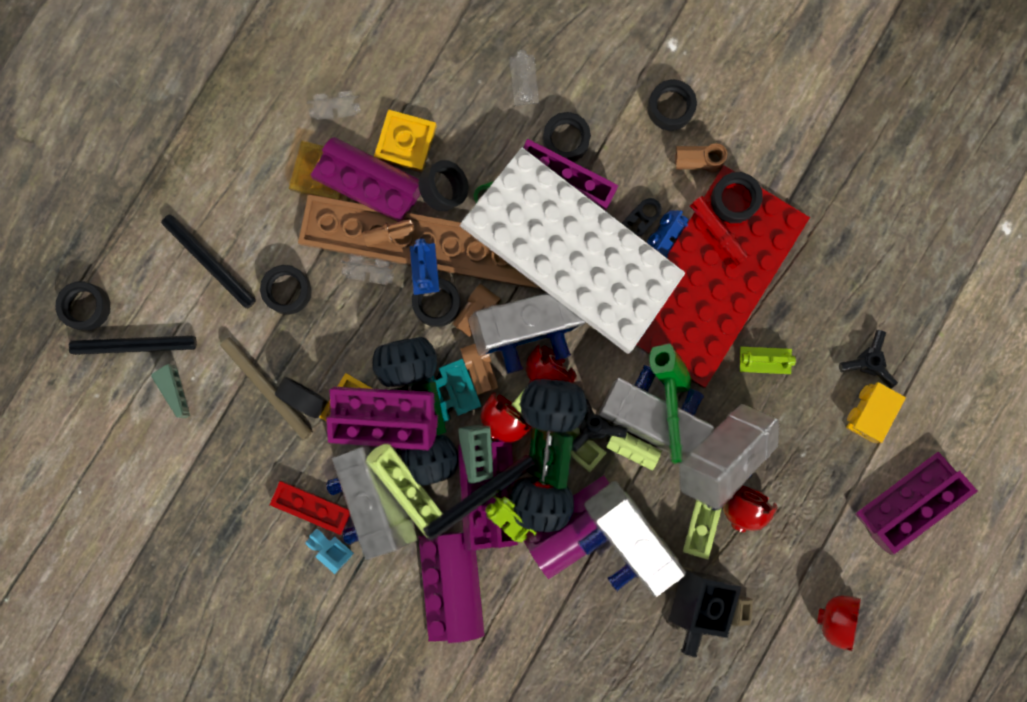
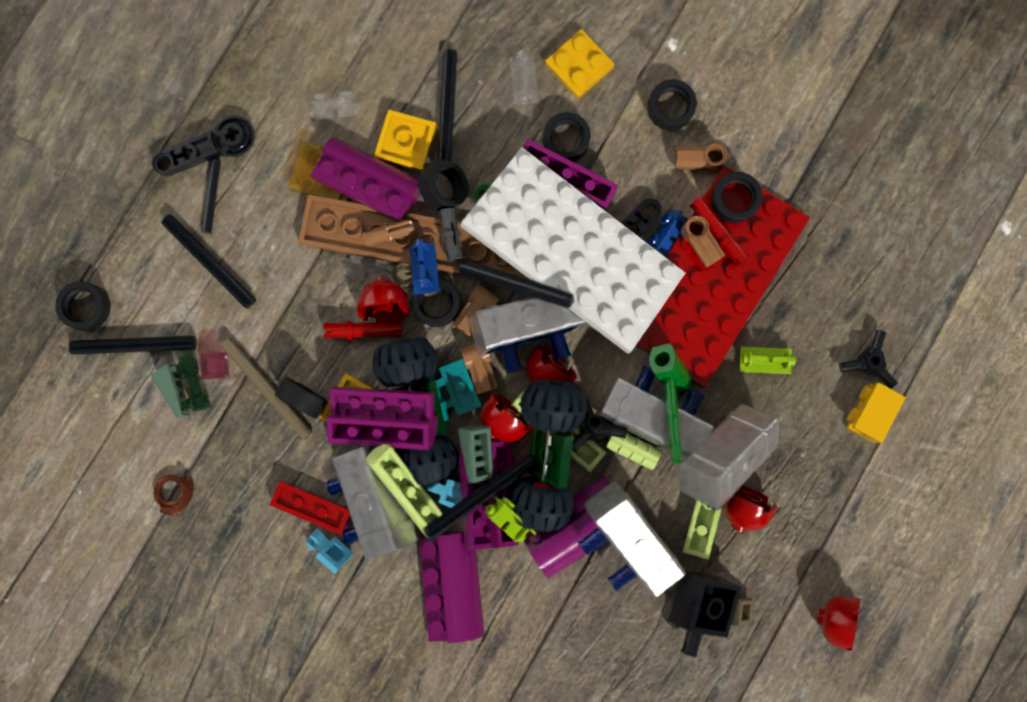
(174, 507): none -> copper piece
(188, 369): none -> clear green piece
(209, 146): none -> black beam
(211, 194): none -> black bar
(214, 366): none -> clear pink brick
(266, 286): black tyre -> none
(362, 330): none -> red pin
(383, 301): none -> red cylinder
(403, 274): none -> dark tan plate
(447, 105): none -> black axle
(449, 492): none -> medium azure plate
(450, 234): none -> dark grey pin
(517, 284): none -> black axle
(579, 64): none -> yellow plate
(704, 243): none -> medium nougat piece
(915, 503): magenta brick -> none

